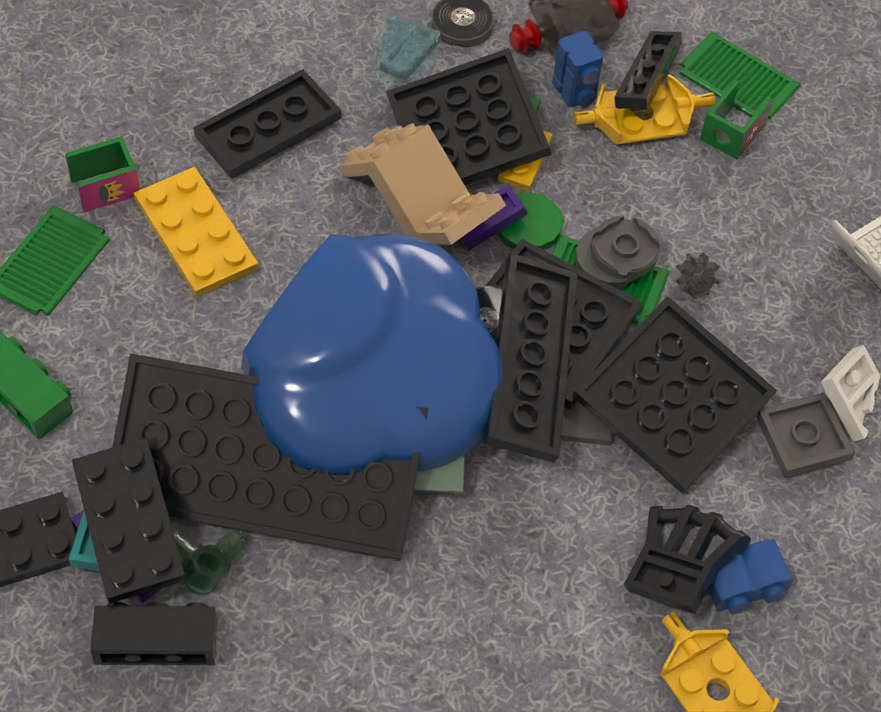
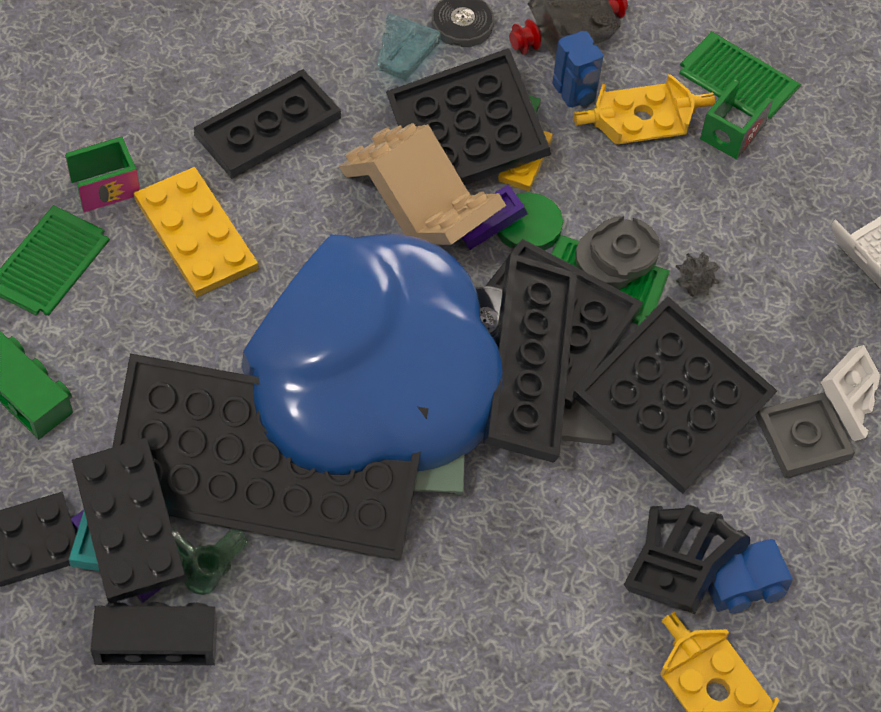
(648, 70): black plate -> none

